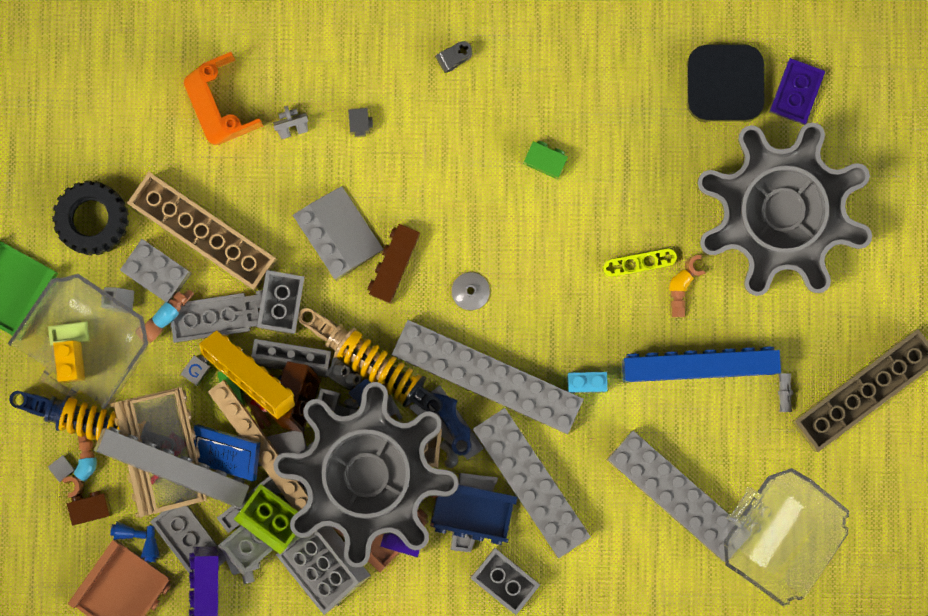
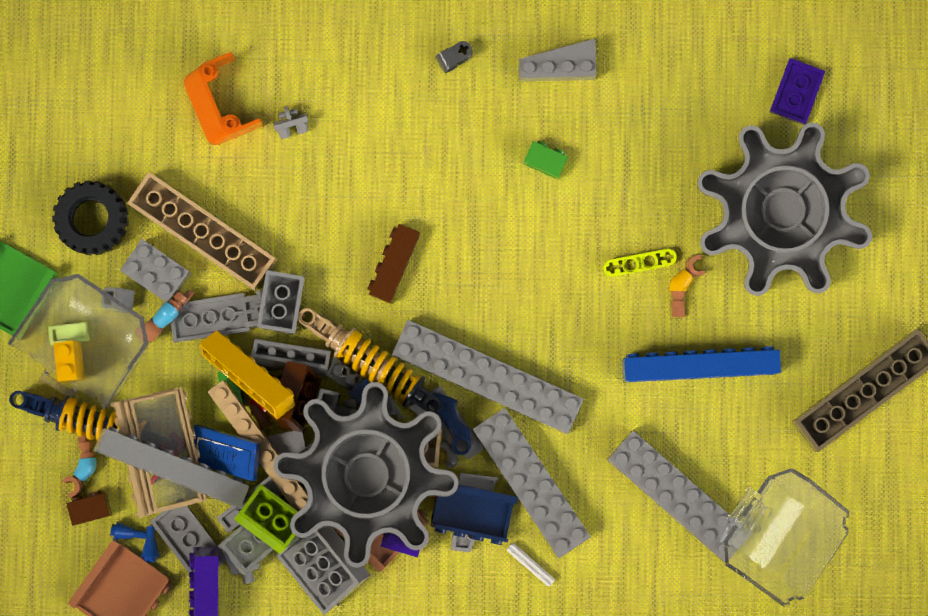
(61, 468): light grey tile -> none
(196, 369): light grey brick -> none
(338, 232): light grey slope -> none
(360, 122): dark grey brick -> none
(470, 301): light grey dish -> none
(505, 581): light grey brick -> none
(530, 564): none -> white axle
(561, 64): none -> light grey wedge
(587, 382): medium azure brick -> none
(725, 83): black tile -> none
(785, 392): light grey pin -> none

